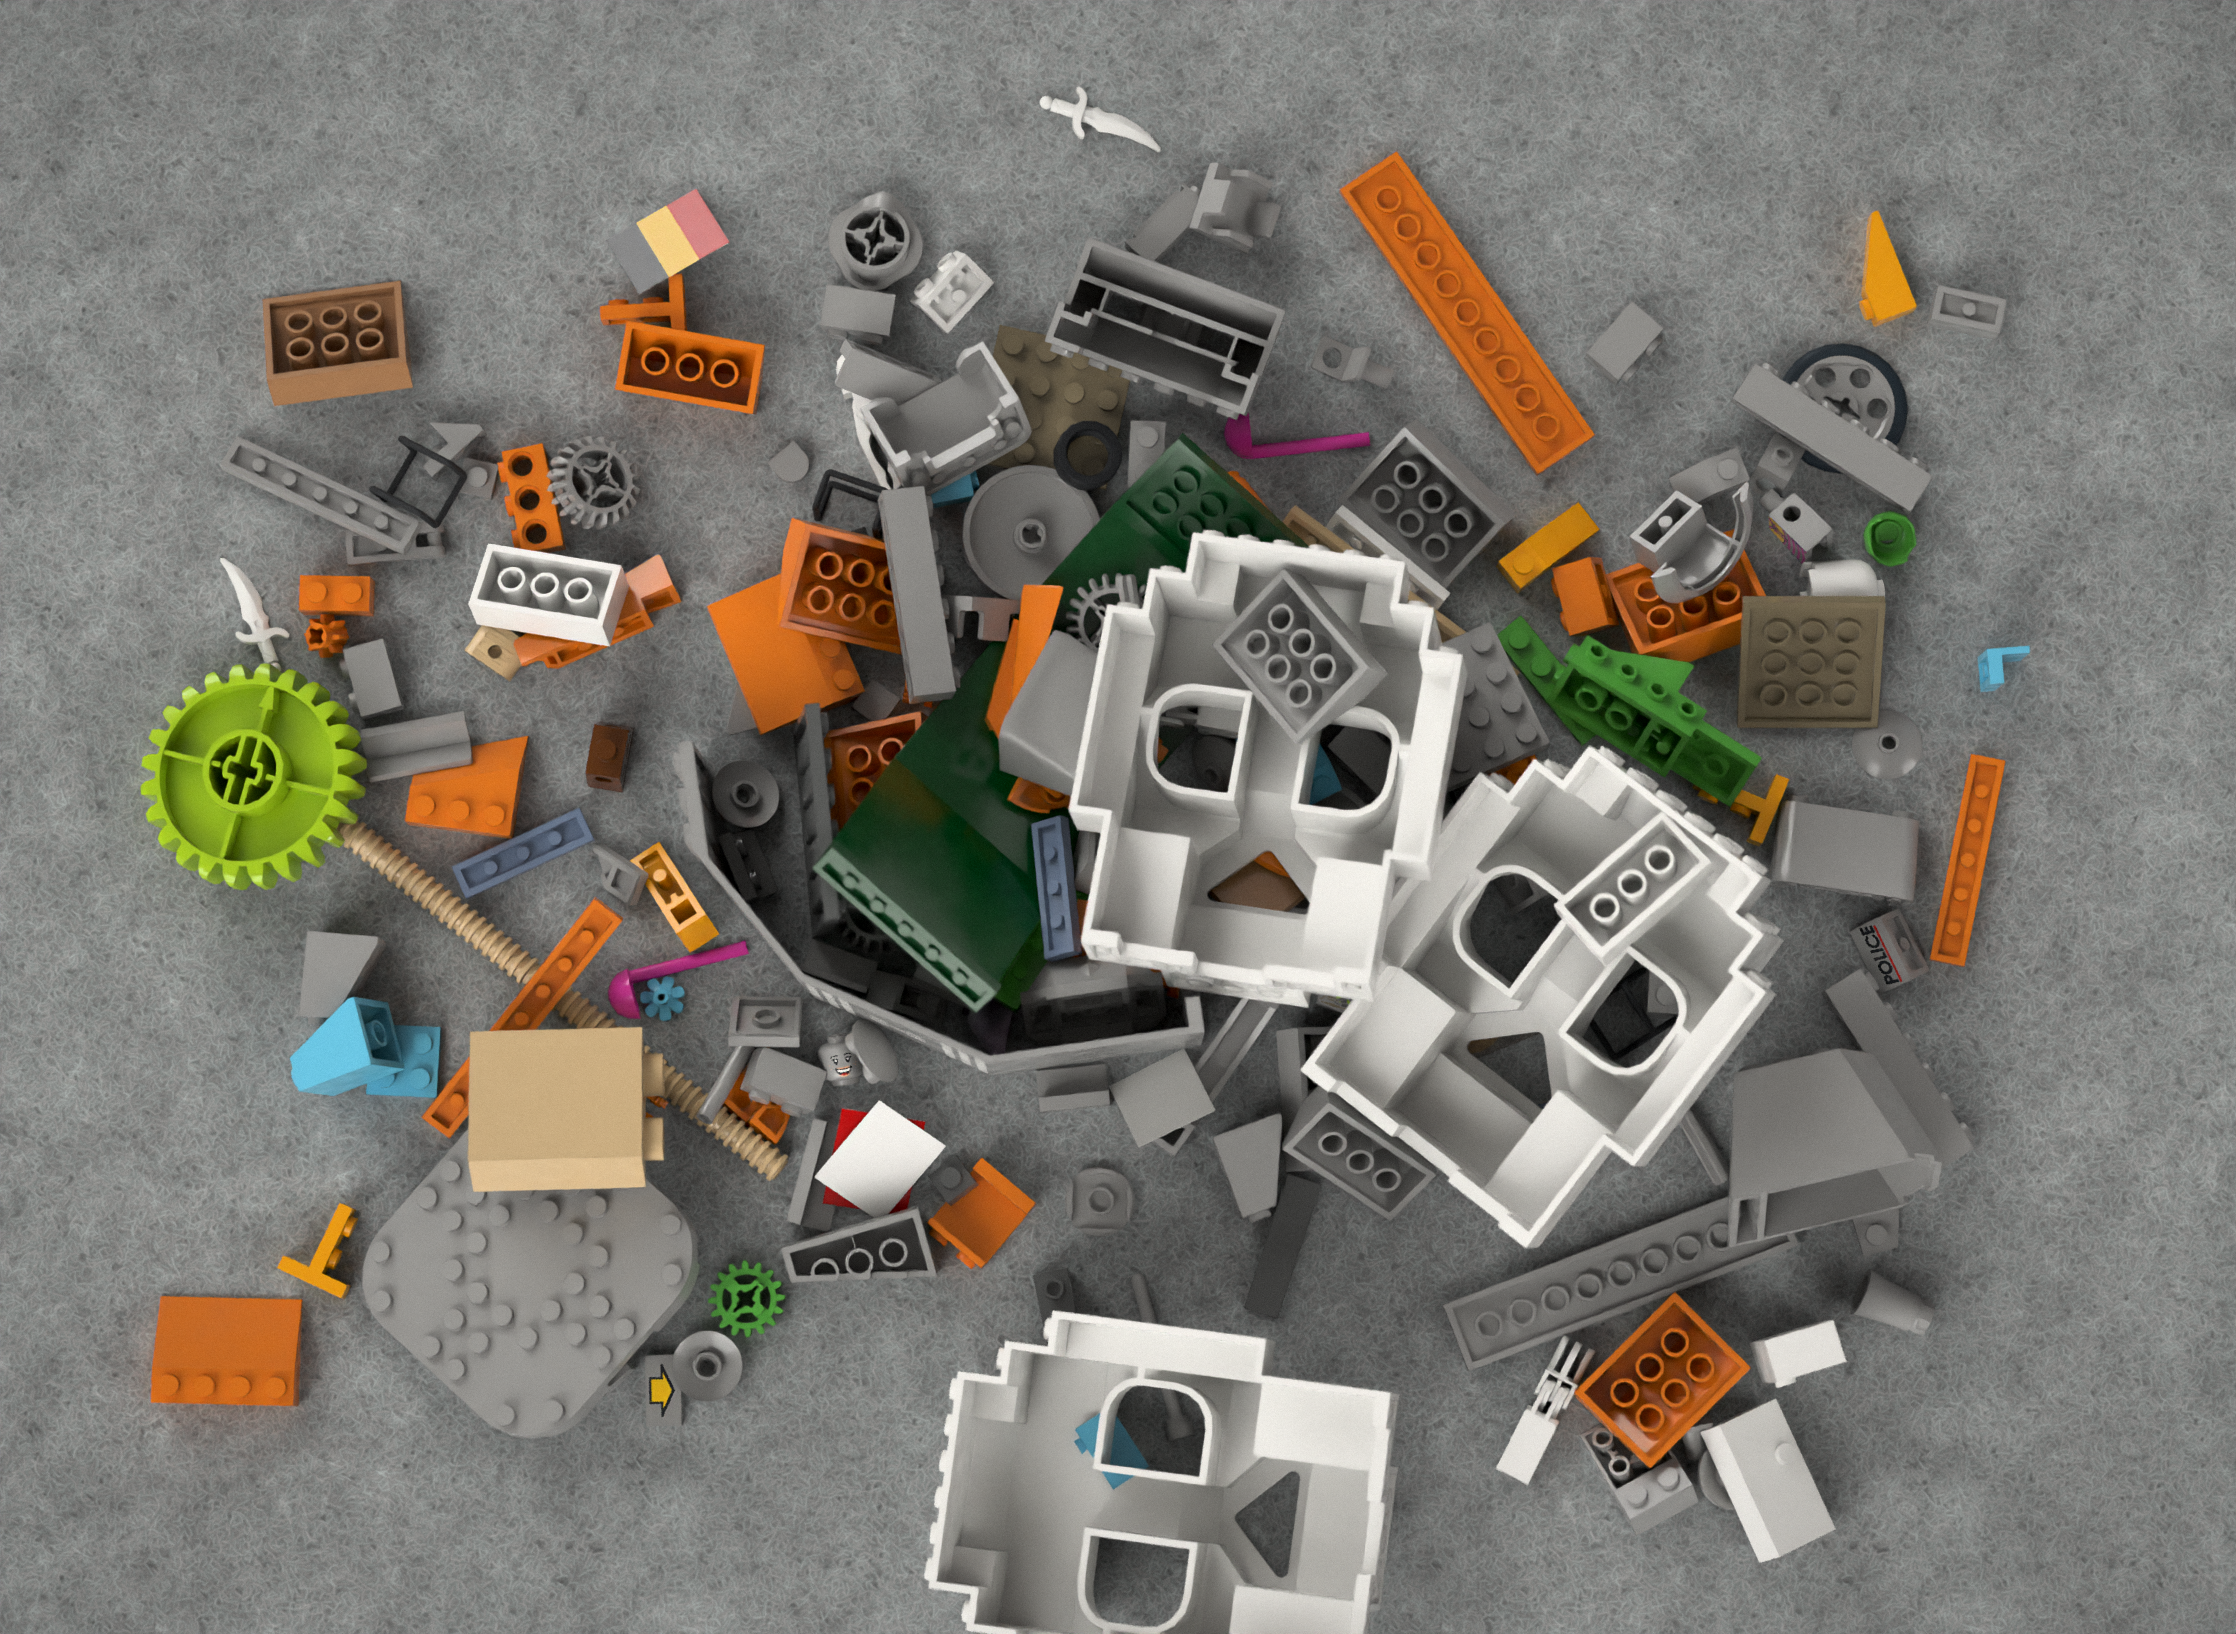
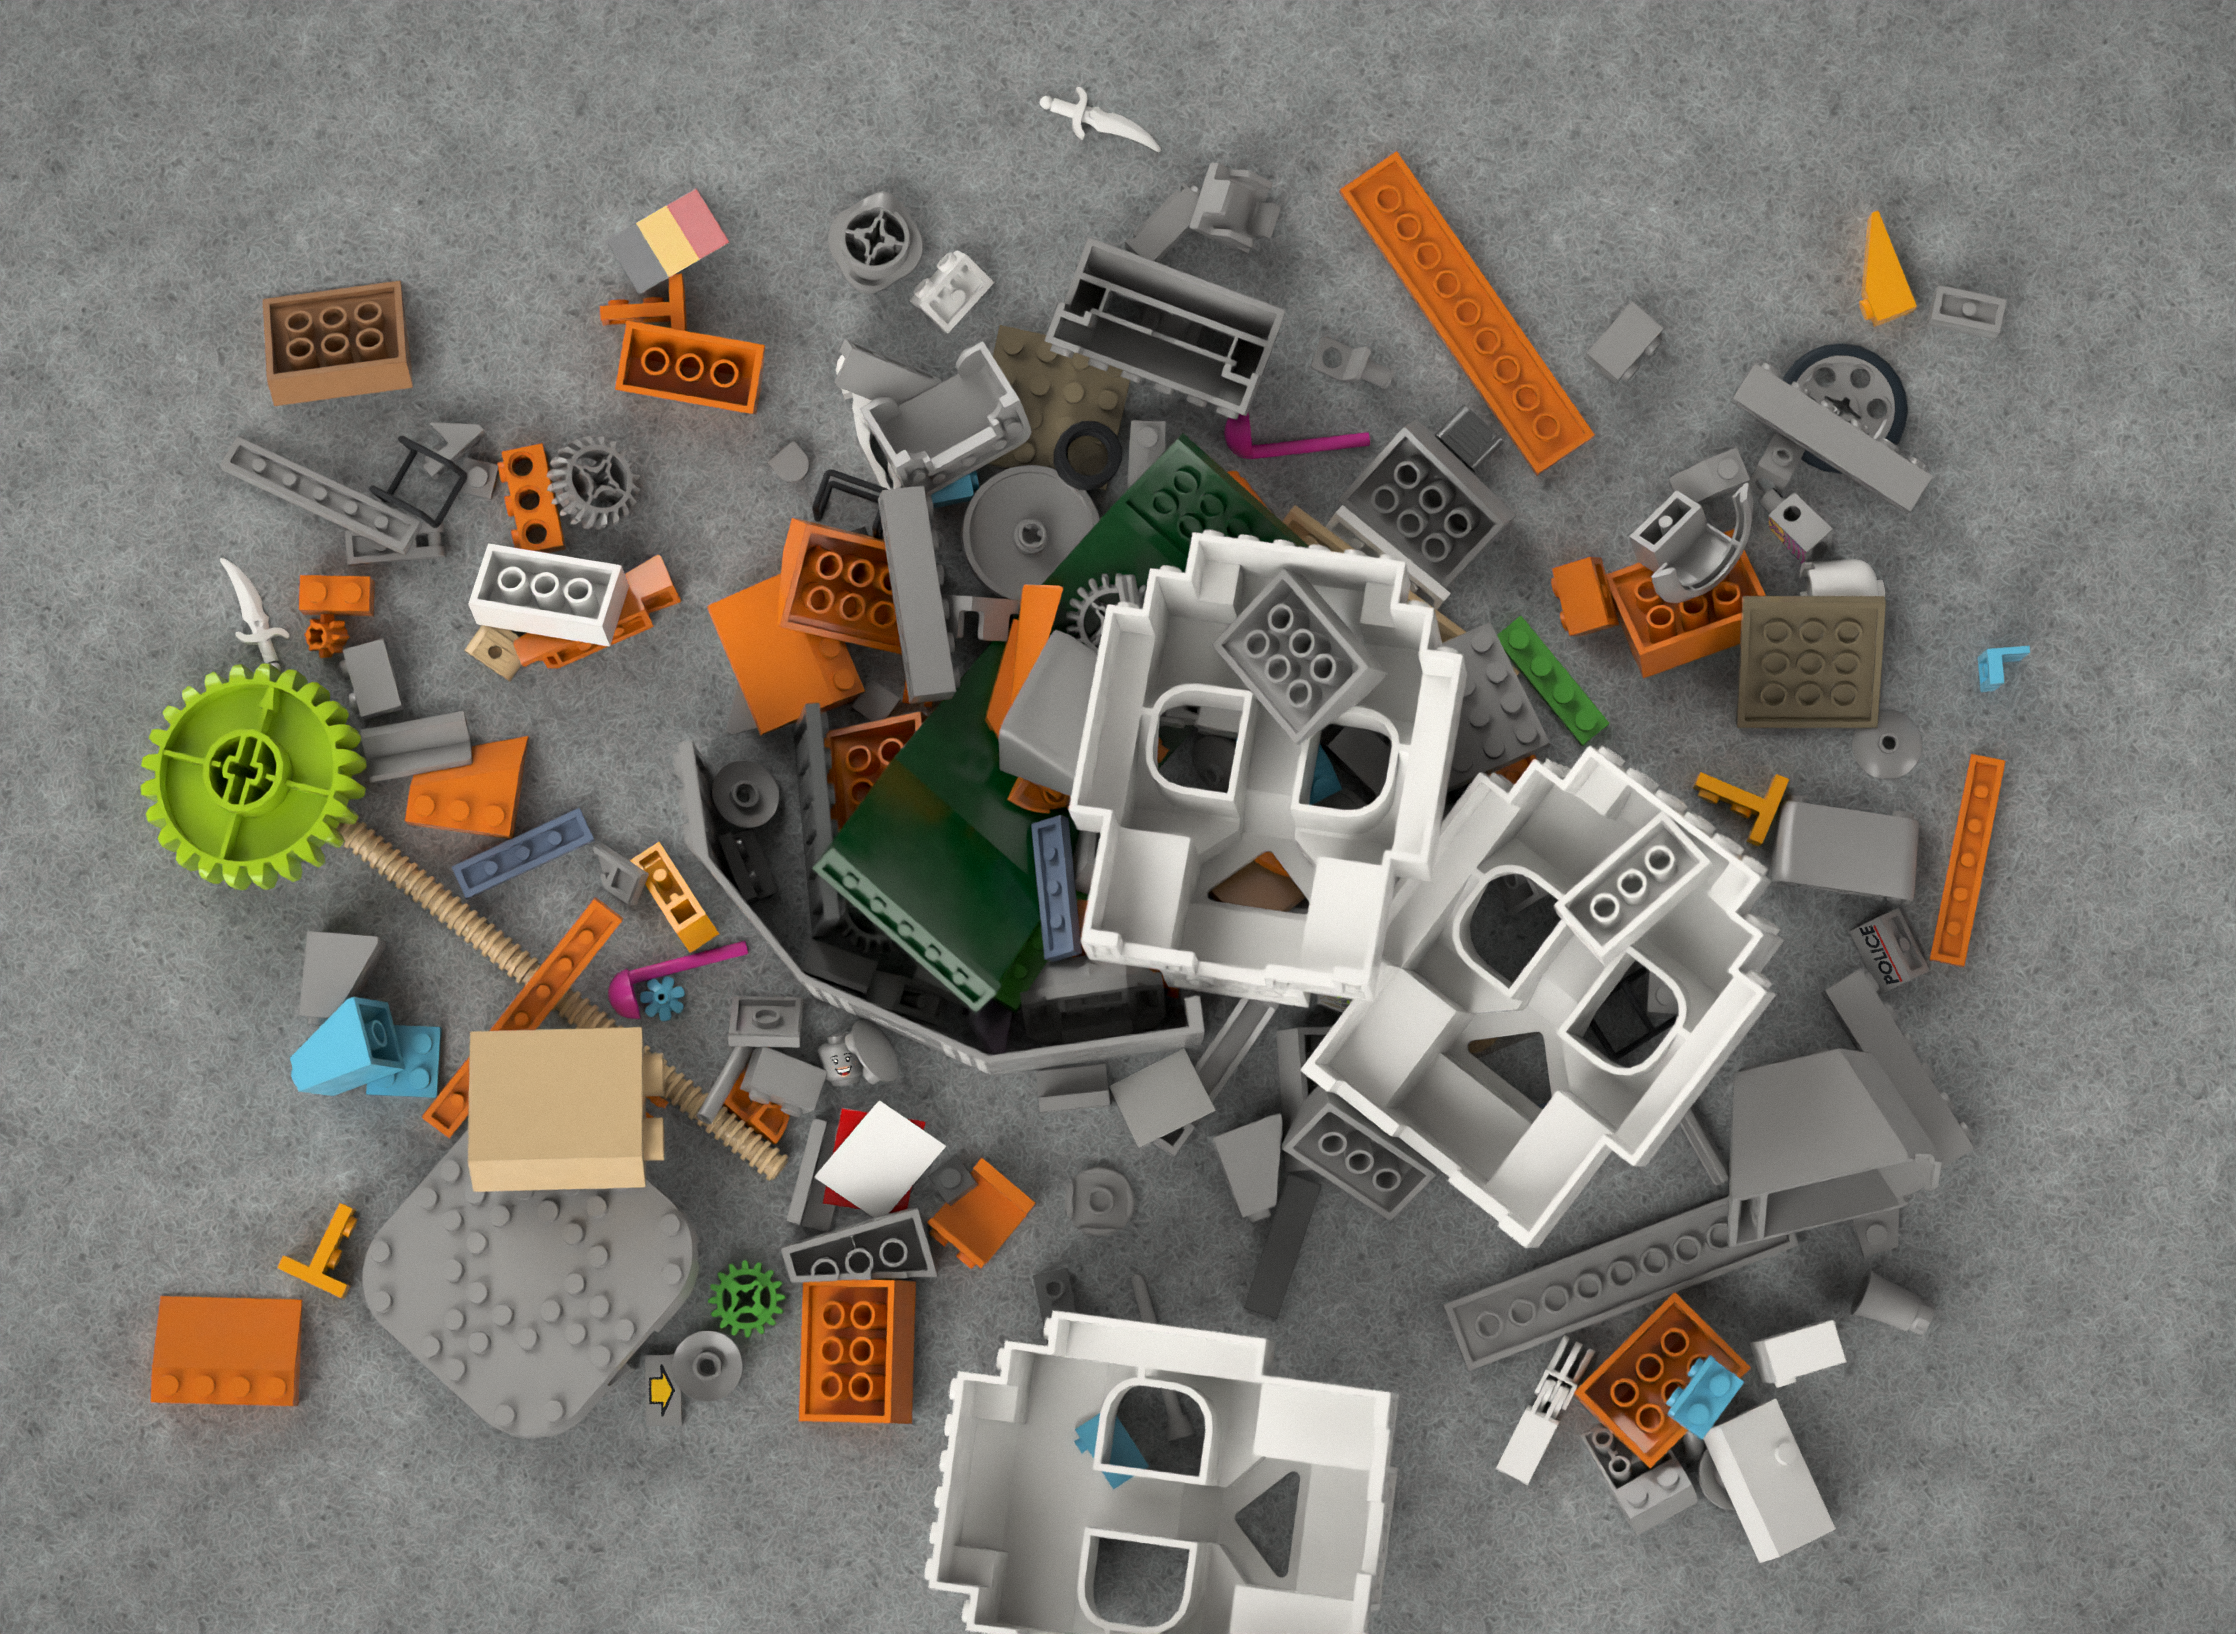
(609, 756): reddish brown torso -> none
(857, 1351): none -> orange slope
(858, 314): light grey brick -> none
(1469, 438): none -> dark grey piece
(1547, 547): light orange slope -> none
(1643, 699): bright green wedge -> none
(1704, 1396): none -> medium azure bracket
(1886, 527): bright green hair -> none

